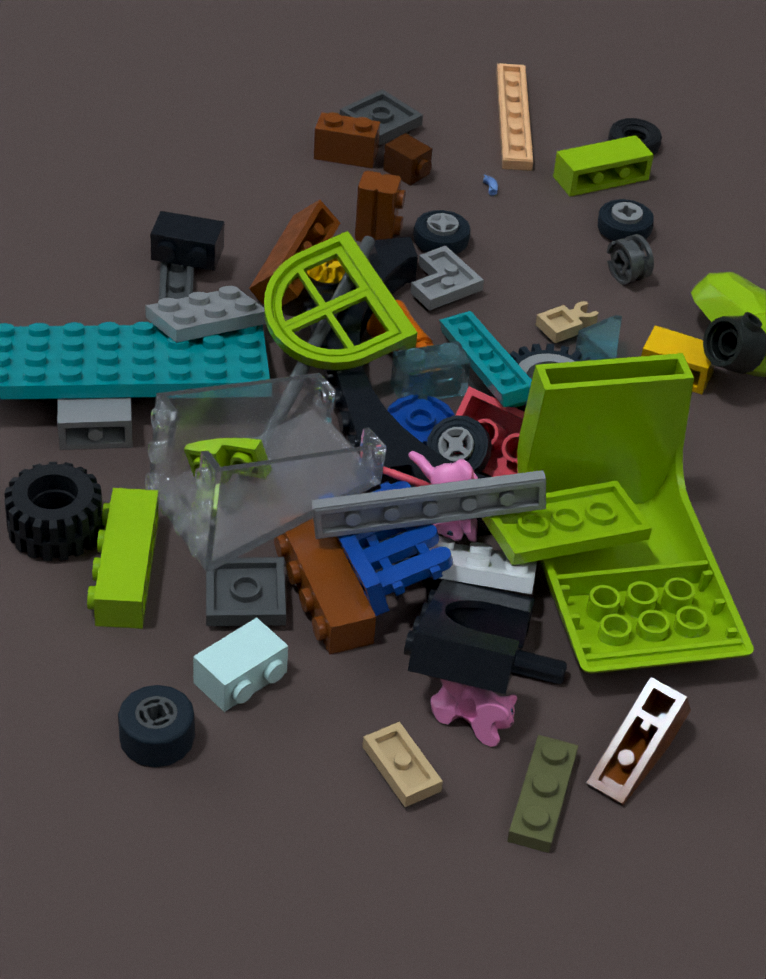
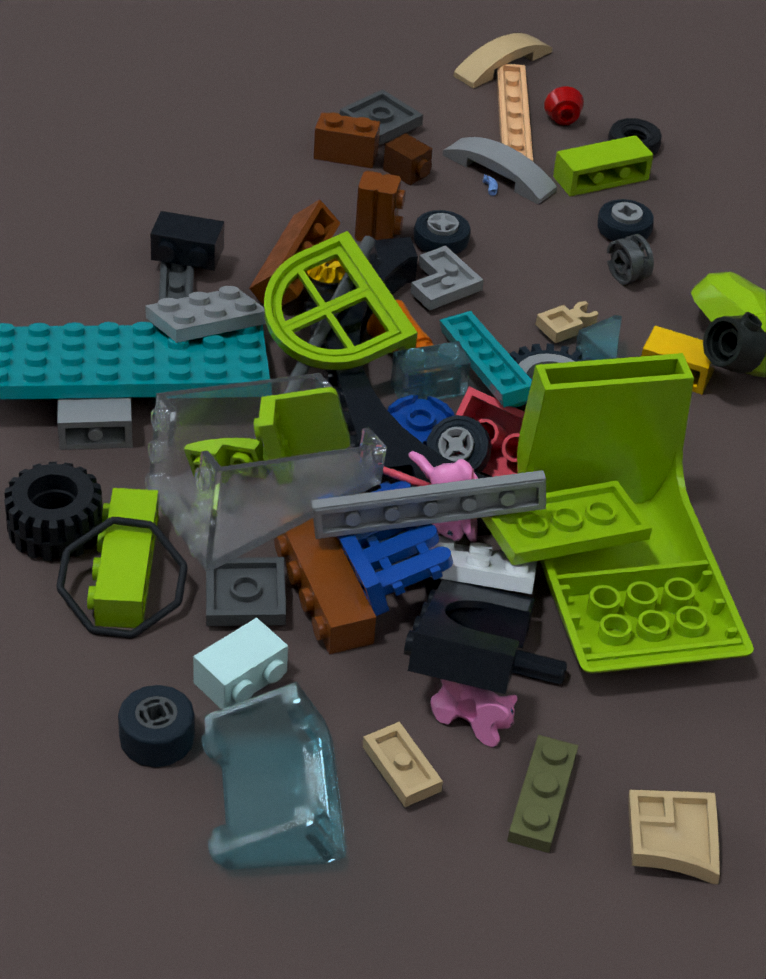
(150, 621): none -> black piece
(275, 783): none -> clear light blue windscreen
(301, 423): none -> lime bracket
(480, 65): none -> tan slope
(528, 177): none -> light grey slope
(564, 105): none -> red cone
(640, 741): slope -> none
(675, 832): none -> tan plate

